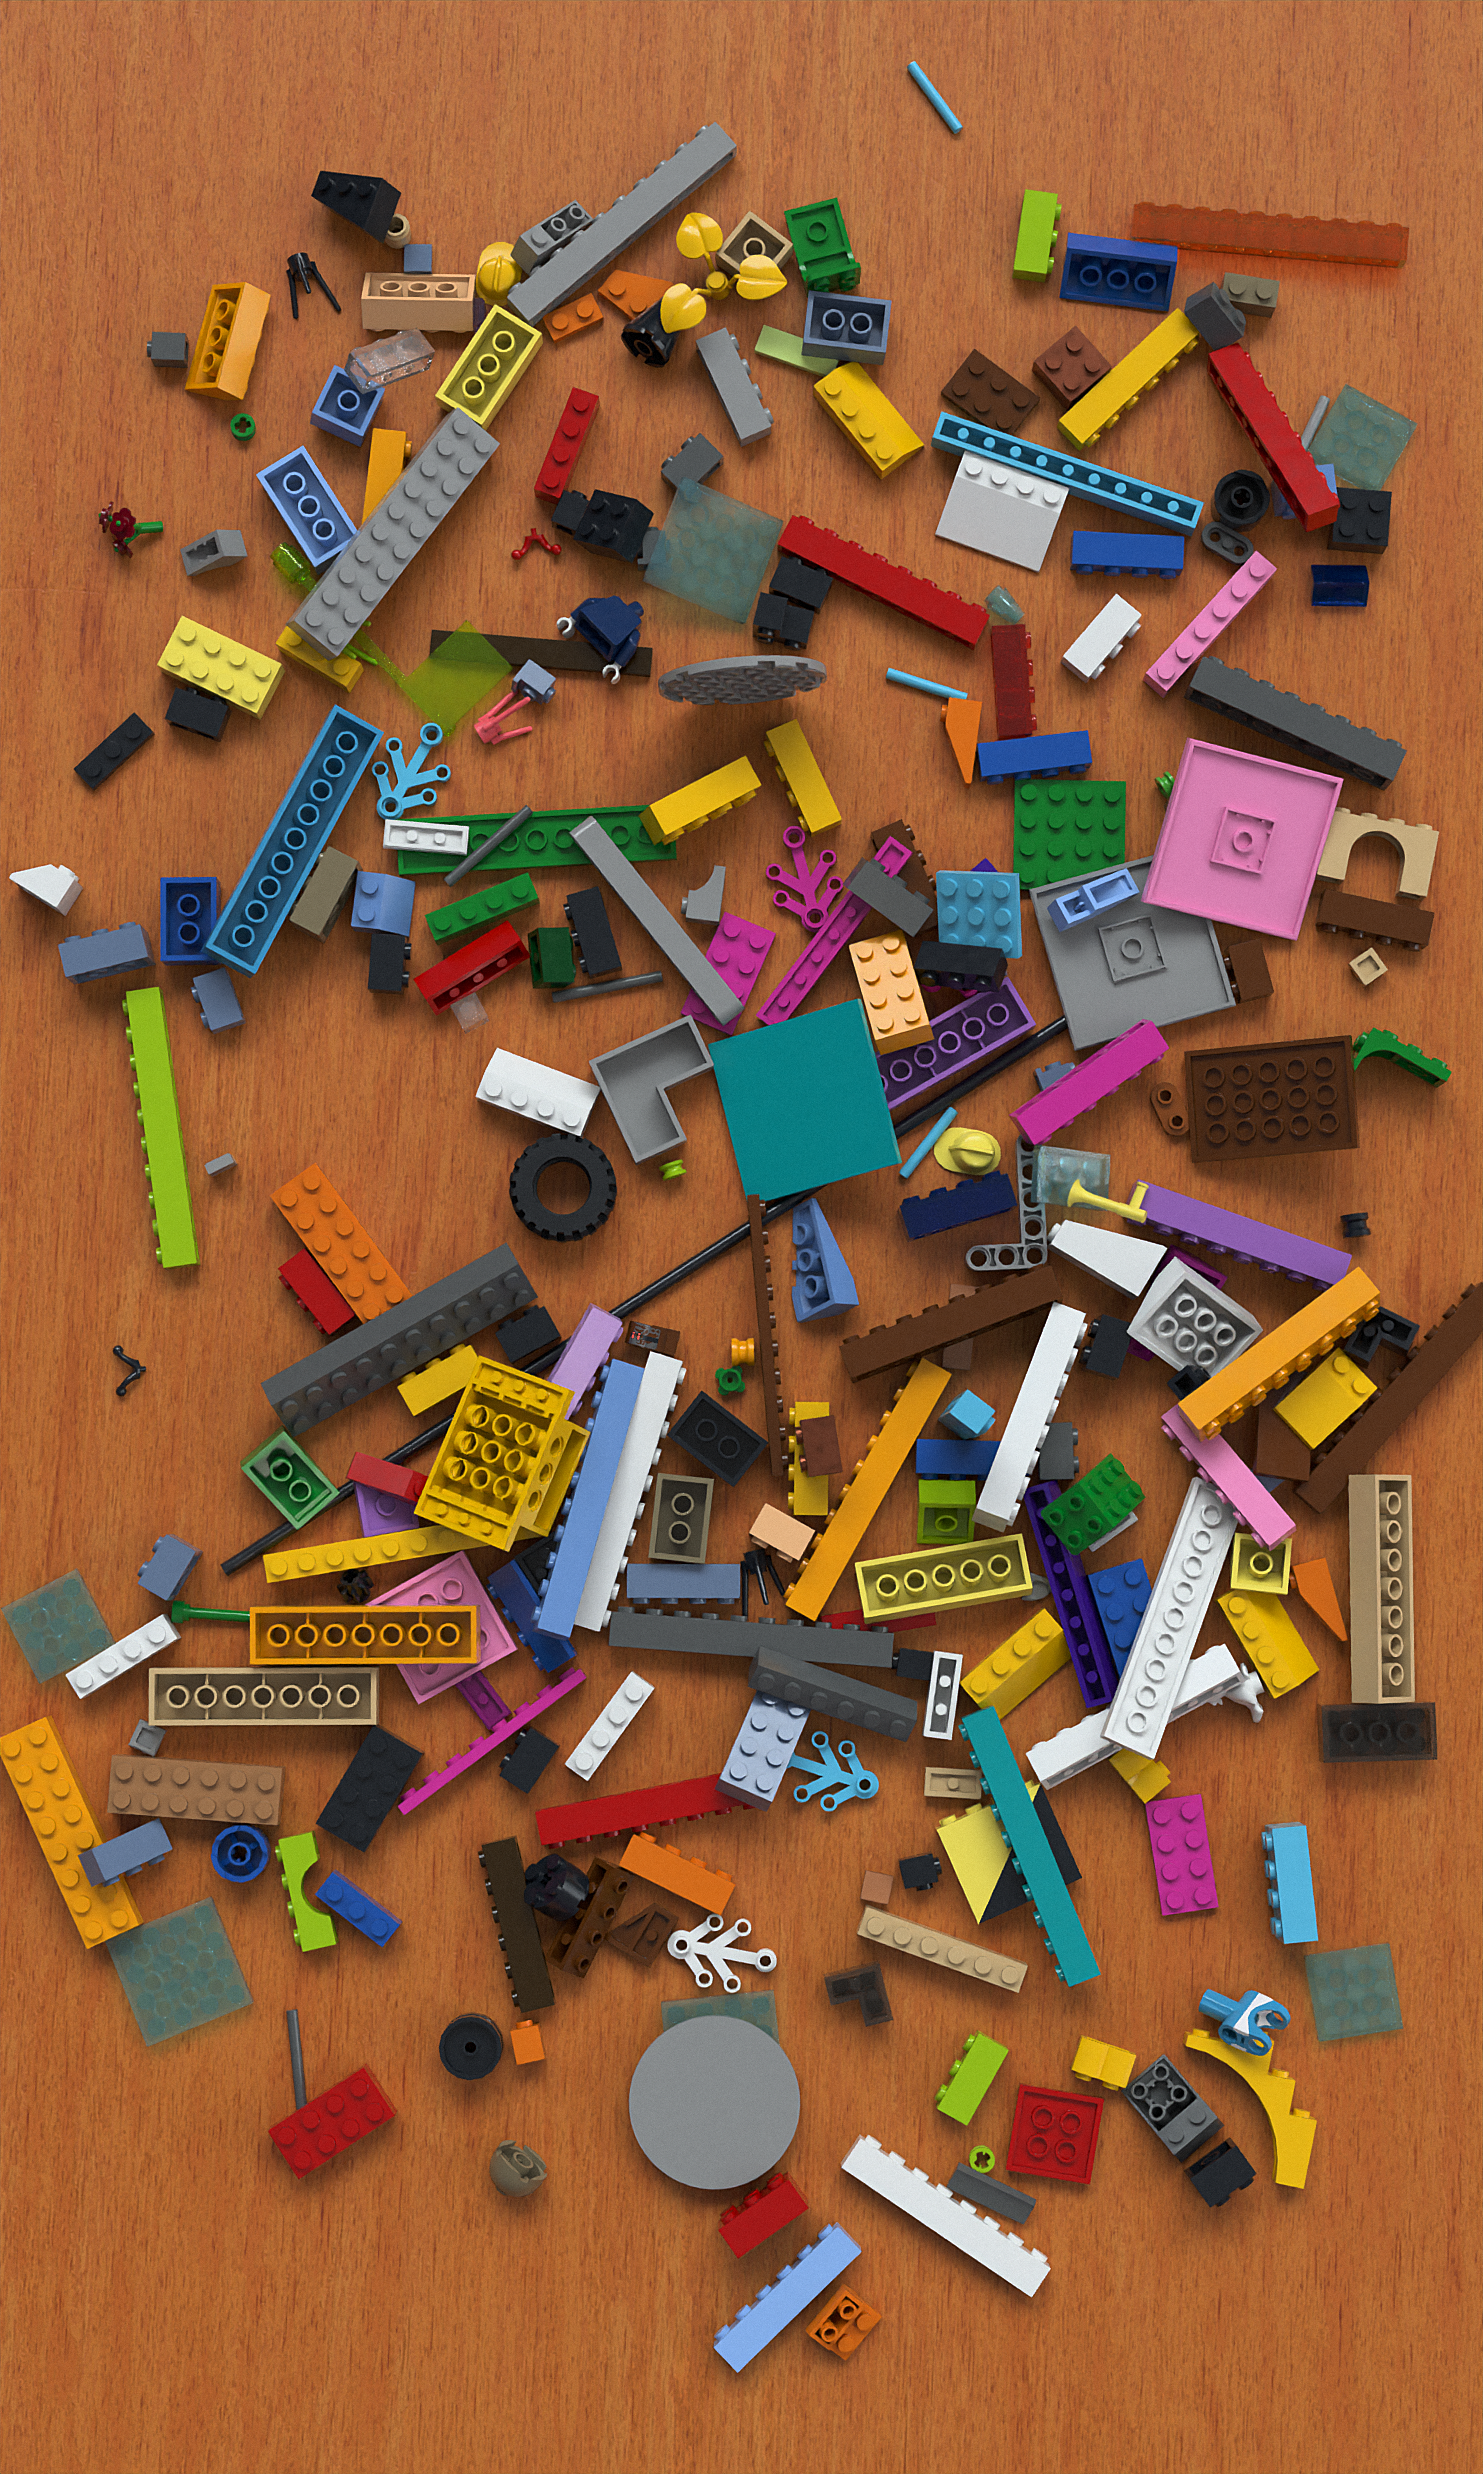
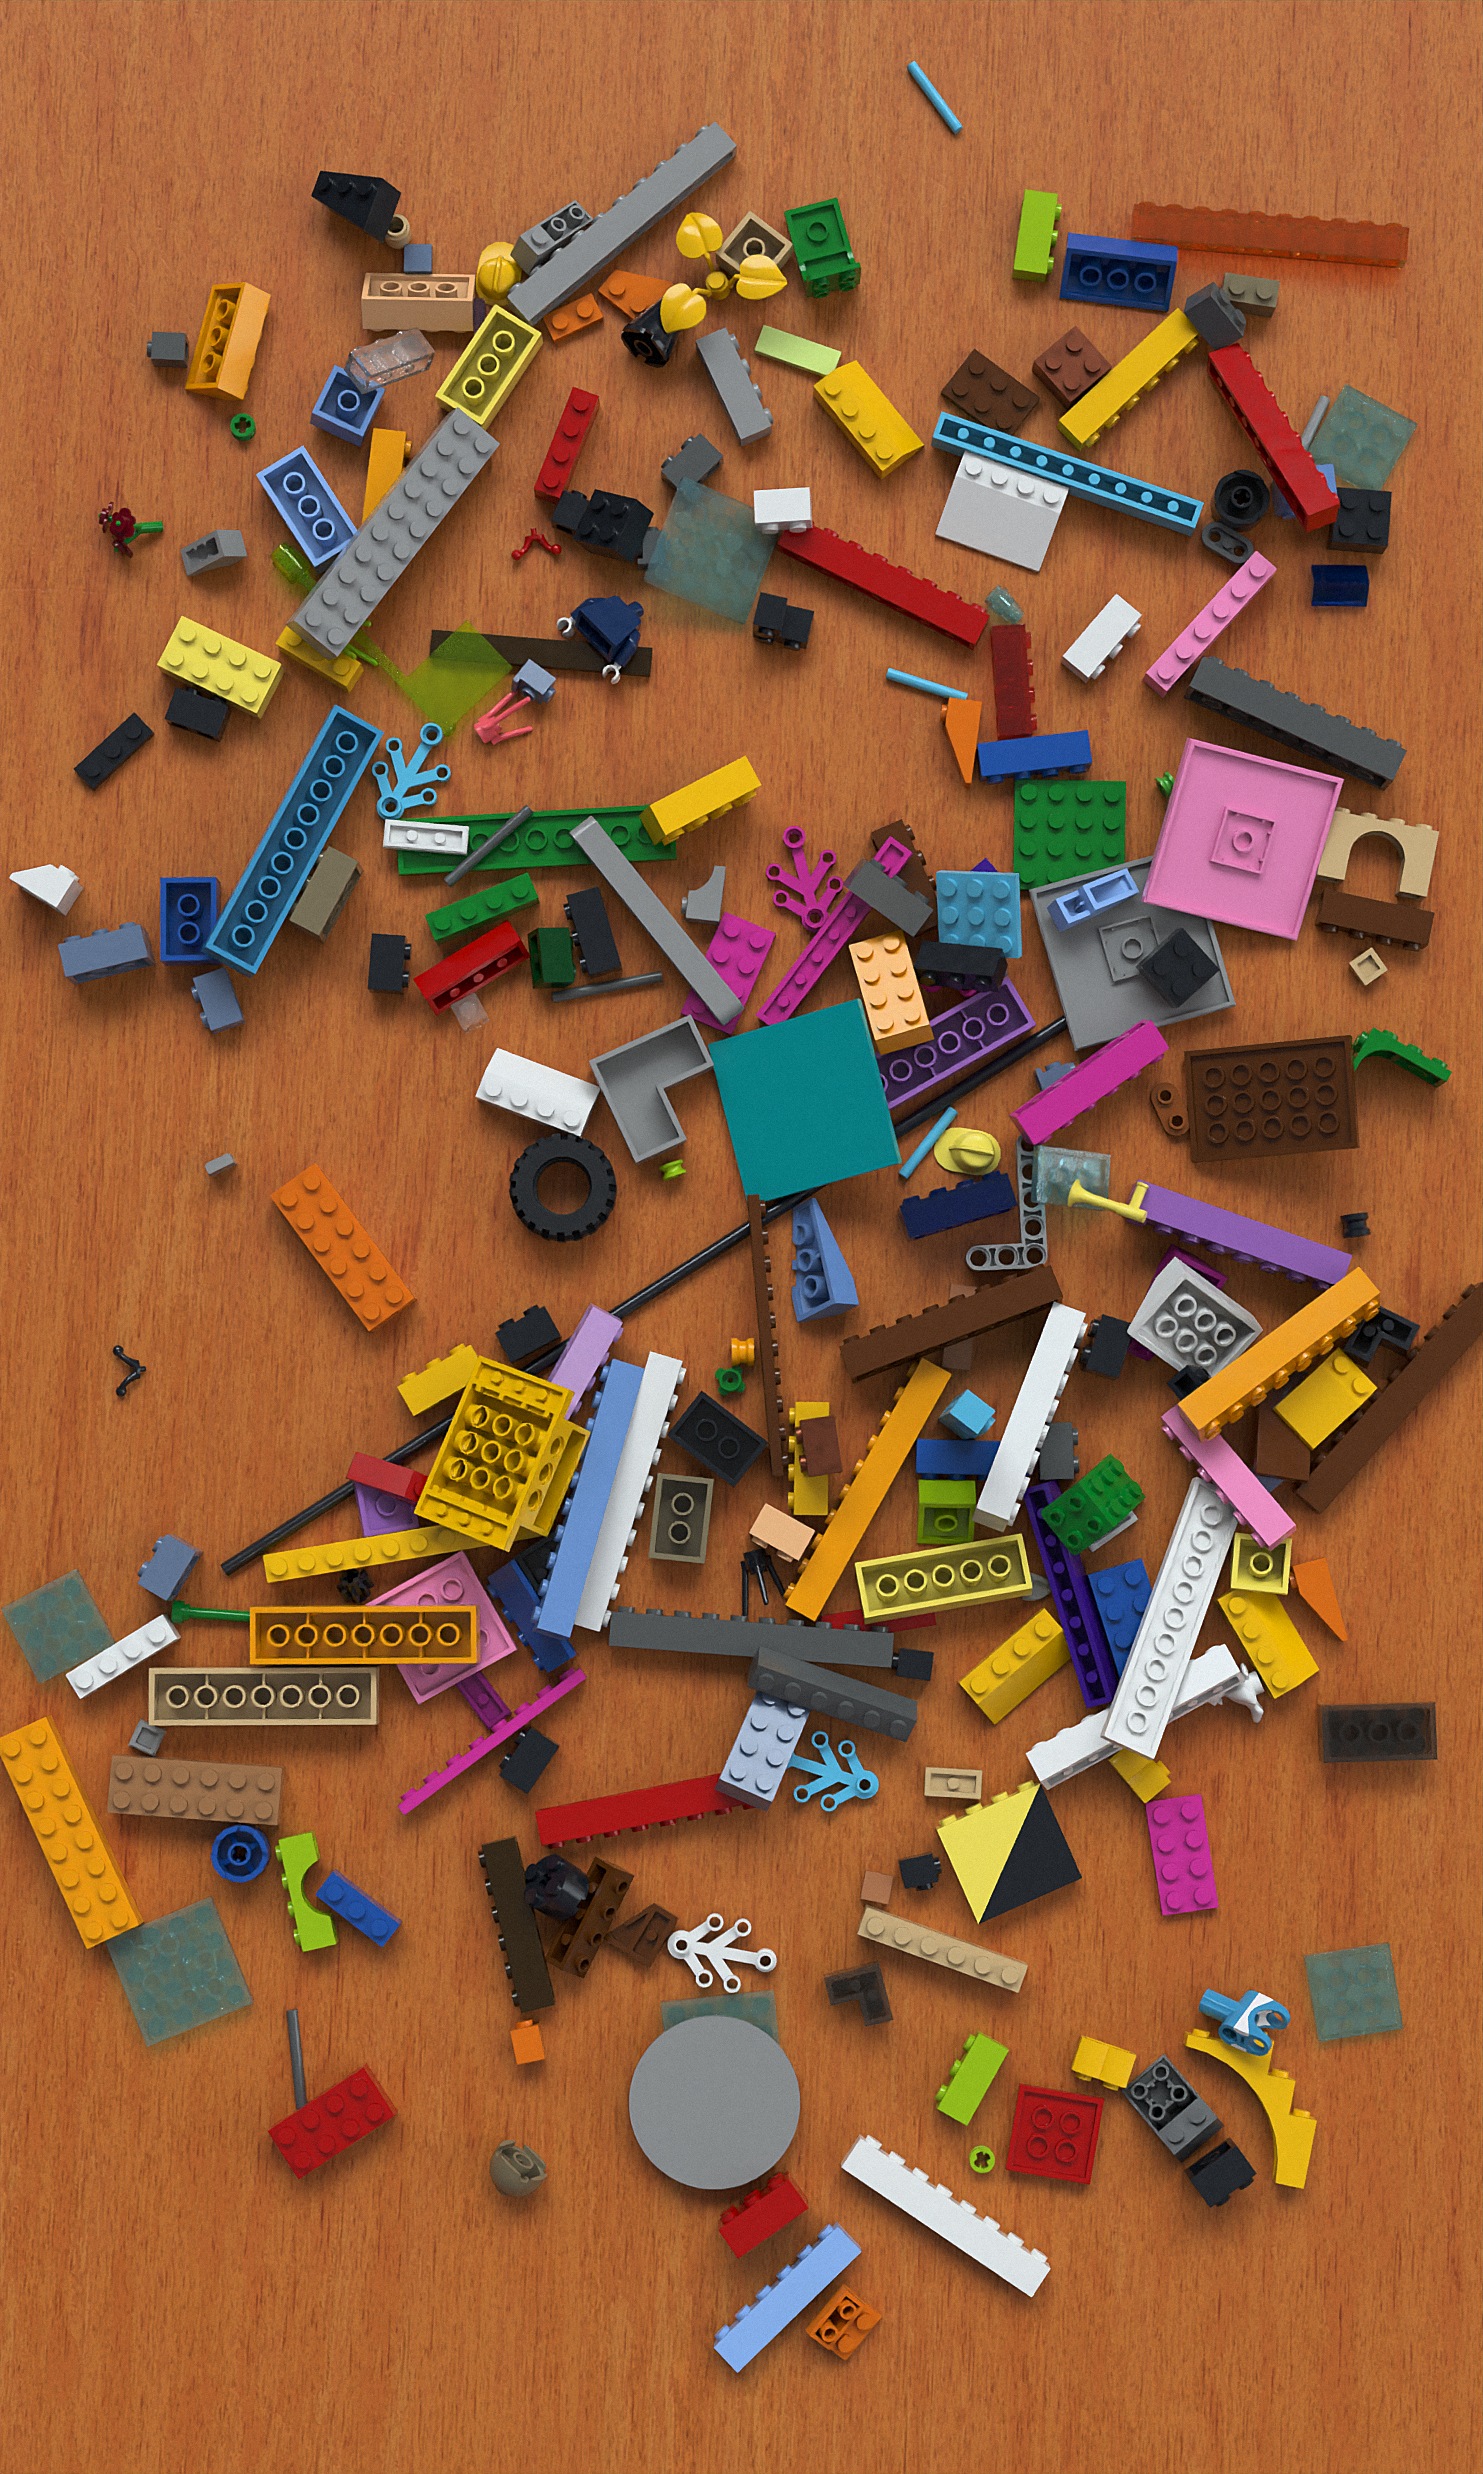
(125, 1854): sand blue brick -> none
(162, 1128): lime brick -> none
(289, 1477): green slope -> none
(301, 269): black plant -> none
(316, 1293): red brick -> none
(370, 1787): black brick -> none
(383, 904): medium blue slope -> none
(399, 1340): dark grey brick -> none
(476, 2029): black wheel -> none
(609, 1725): white brick -> none
(653, 1338): reddish brown leg -> none
(678, 1873): orange brick -> none
(683, 1581): sand blue brick -> none
(742, 679): light grey tile -> none
(783, 510): none -> white brick
(801, 584): black brick -> none
(803, 778): yellow brick -> none
(846, 327): sand blue brick -> none
(942, 1695): white brick -> none
(991, 2193): dark grey tile -> none
(1030, 1846): teal brick -> none
(1106, 1255): white slope -> none
(1127, 554): blue brick -> none
(1177, 968): none -> black brick
(1248, 971): reddish brown brick -> none
(1290, 1882): medium azure brick -> none
(1381, 1589): tan brick -> none

